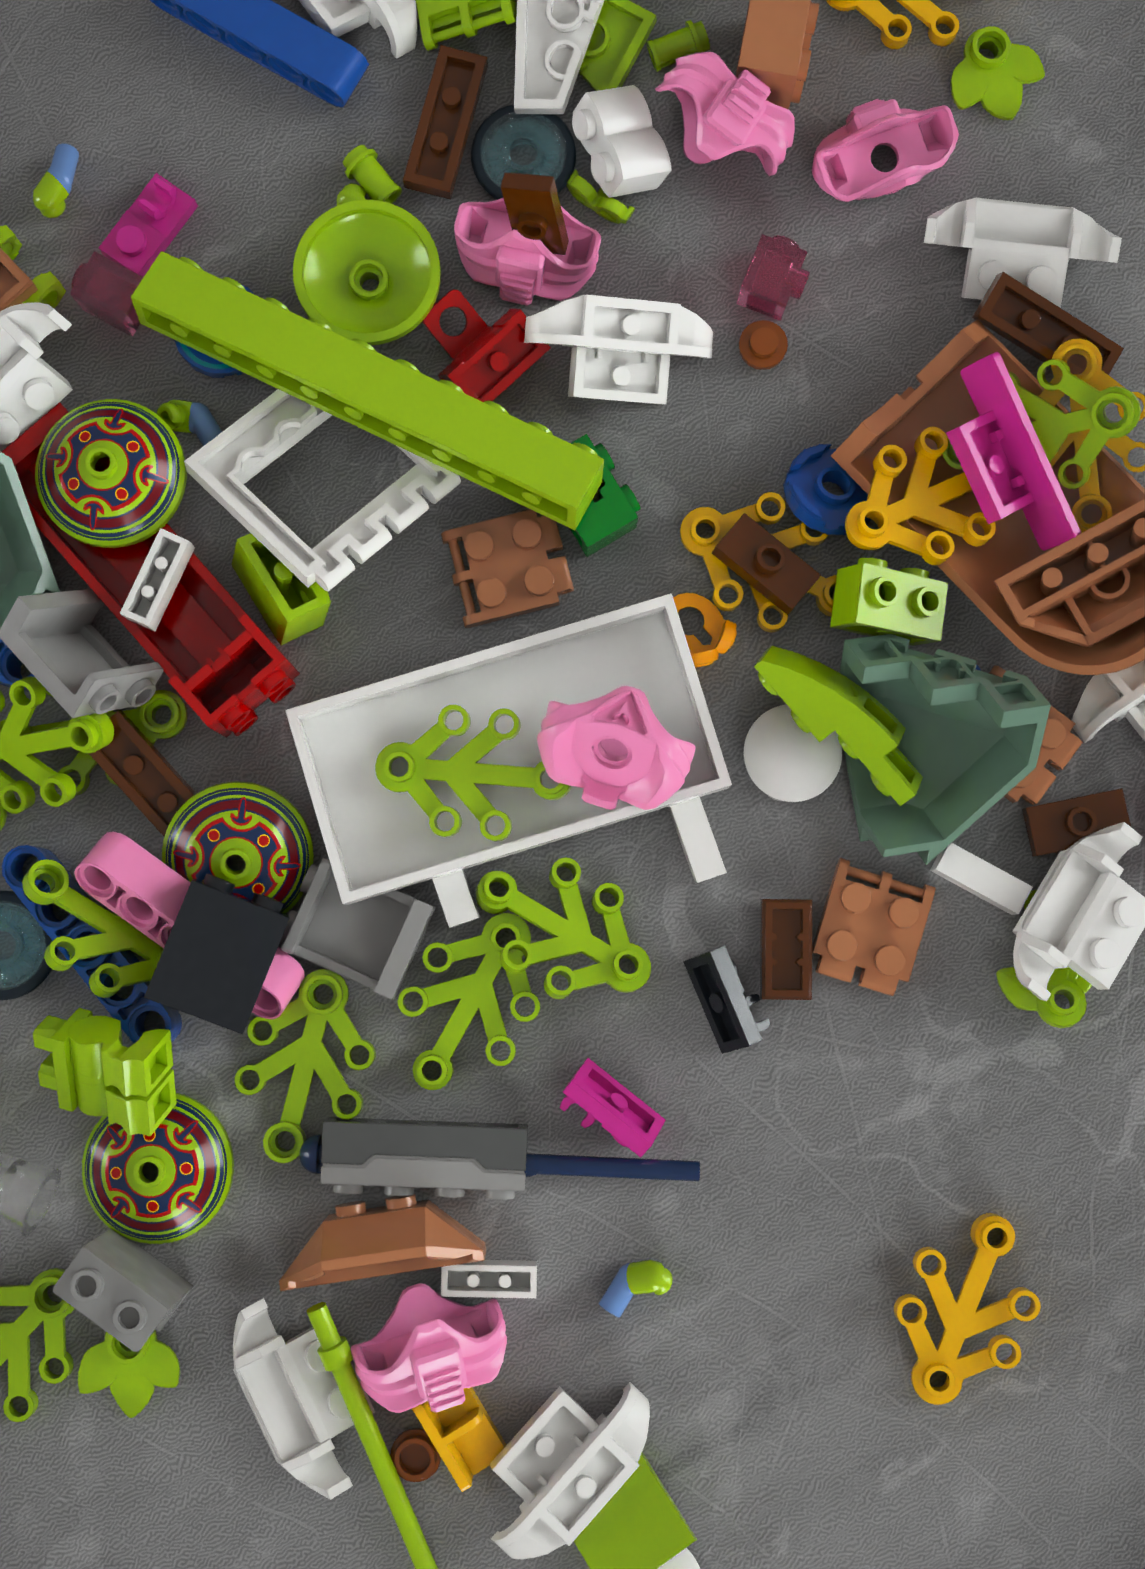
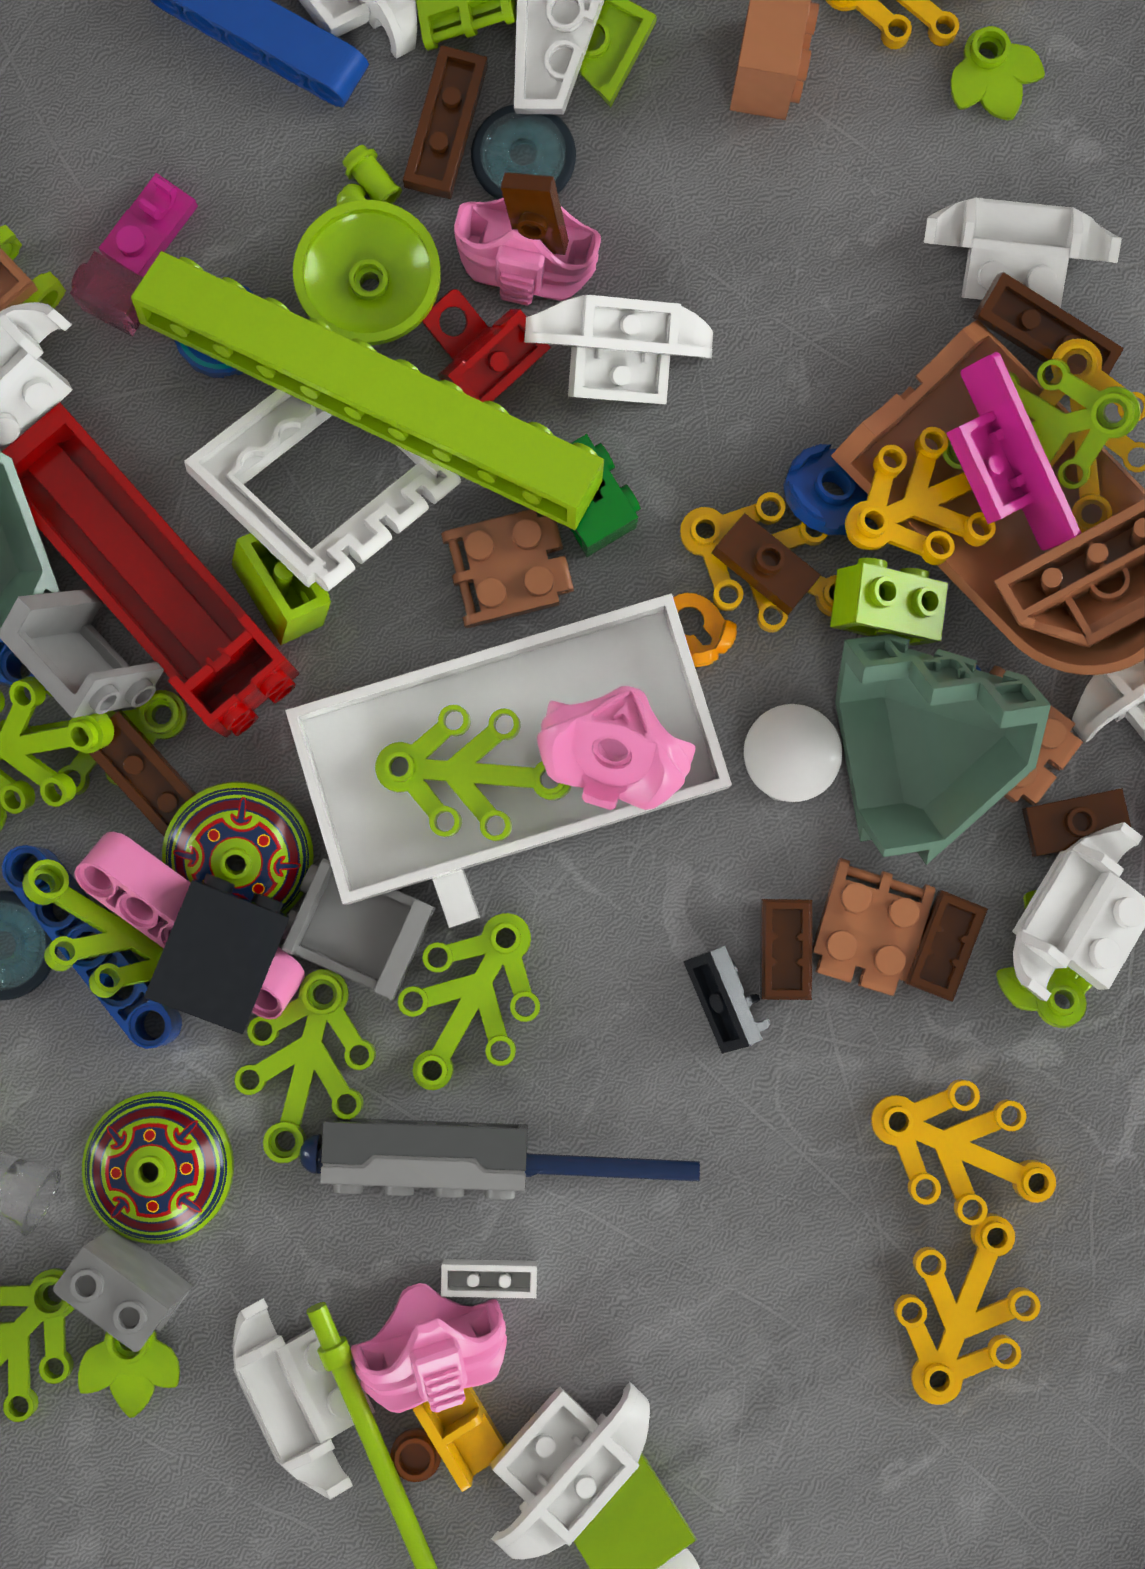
(56, 182): arm -> none
(105, 1077): lime hips -> none
(129, 497): dish -> none
(157, 579): white piece -> none
(190, 418): arm -> none
(382, 1242): nougat wedge -> none
(570, 934): lime plant -> none
(598, 201): lime piece -> none
(613, 1105): dark pink plate -> none
(621, 141): white brick -> none
(635, 1279): arm -> none
(679, 43): lime pin -> none
(697, 840): white piece -> none
(727, 112): bright pink piece -> none
(763, 345): dark orange plate -> none
(773, 276): clear pink brick -> none
(830, 702): lime slope -> none
(919, 139): bright pink piece -> none
(946, 945): none -> reddish brown plate
(954, 1146): none -> yellow plant
(981, 879): white piece -> none

